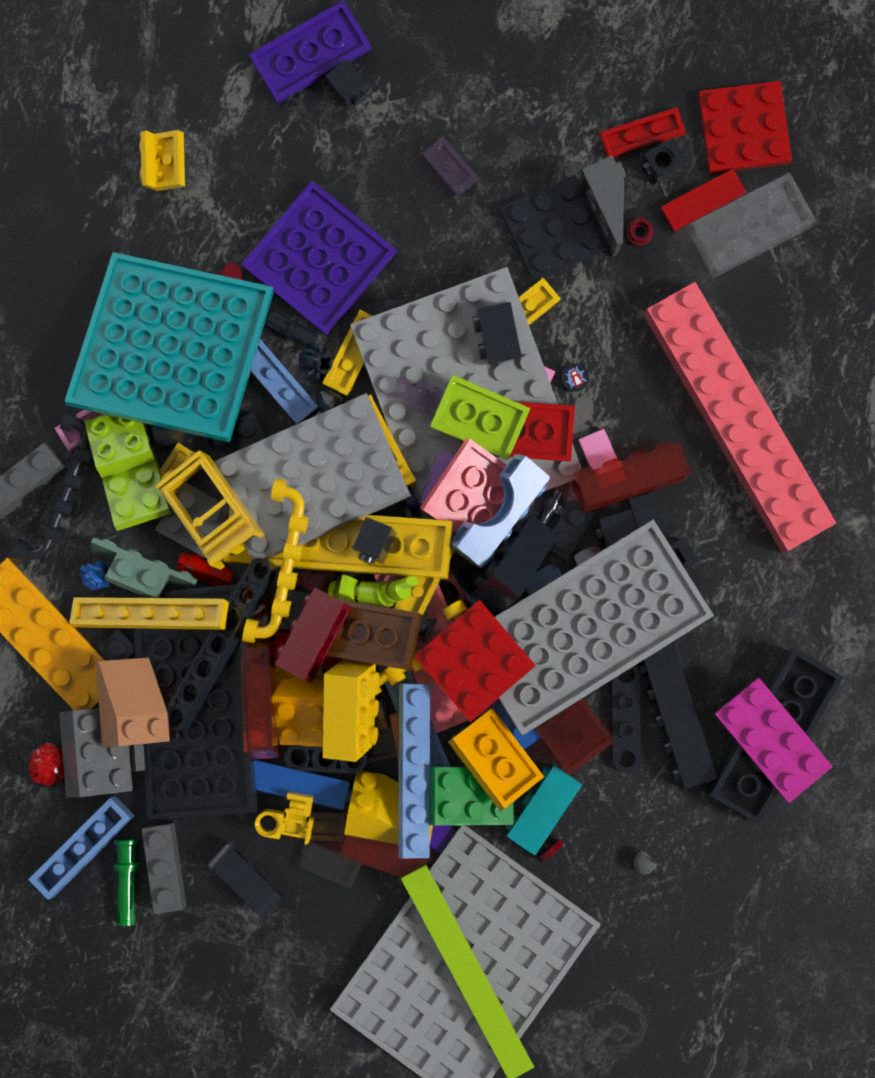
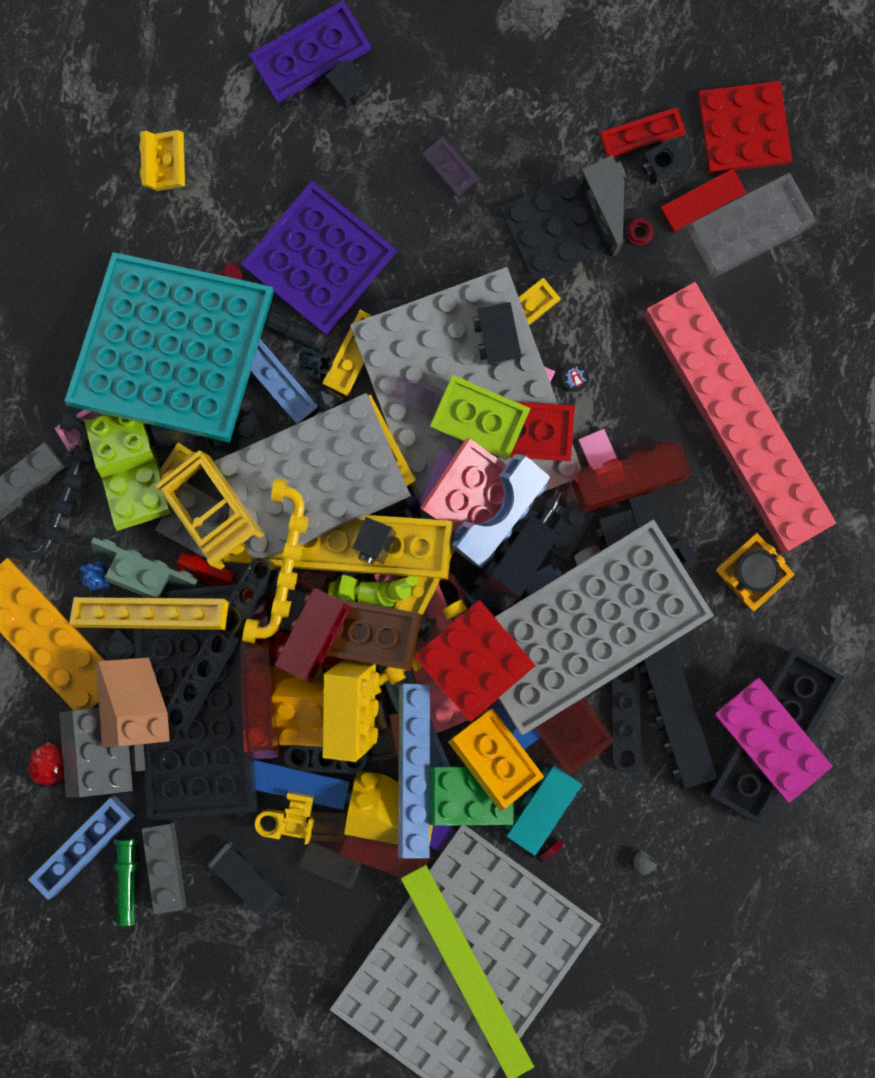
(755, 572): none -> piece

